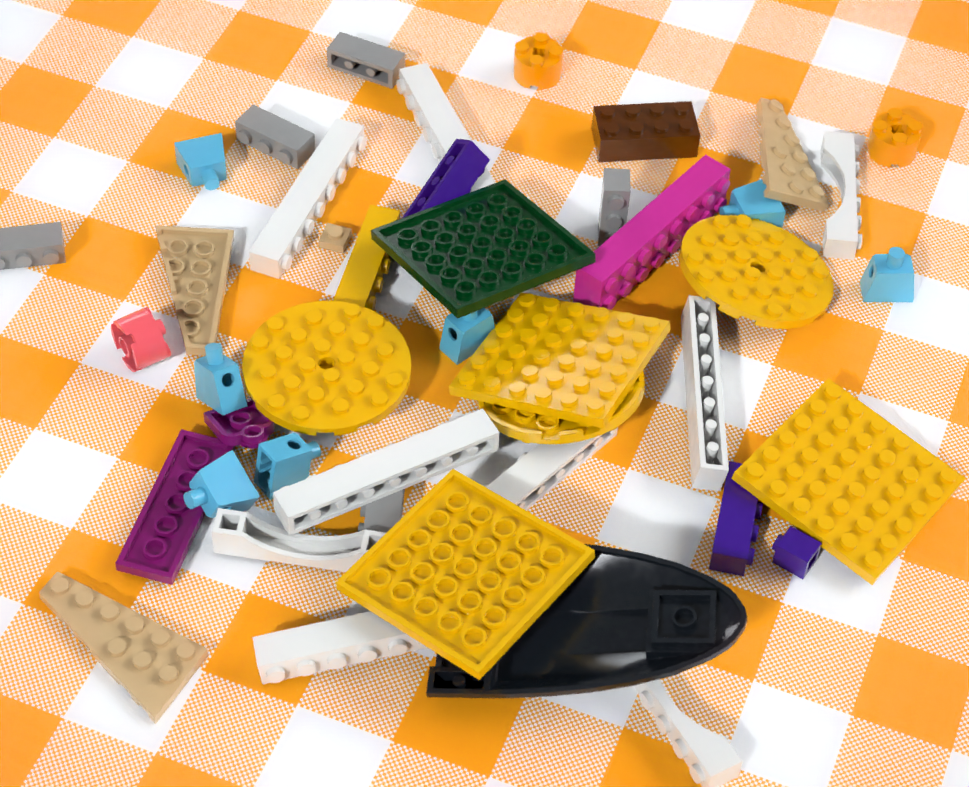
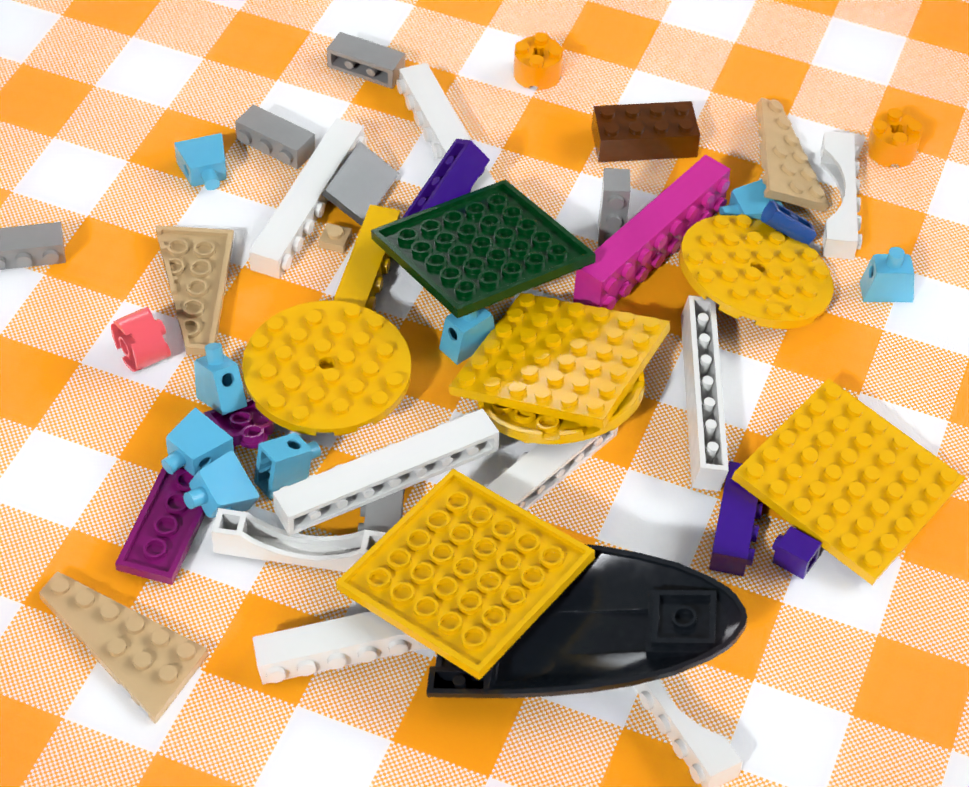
(195, 444): none -> medium azure torso
(360, 182): none -> tile
(788, 223): none -> blue brick

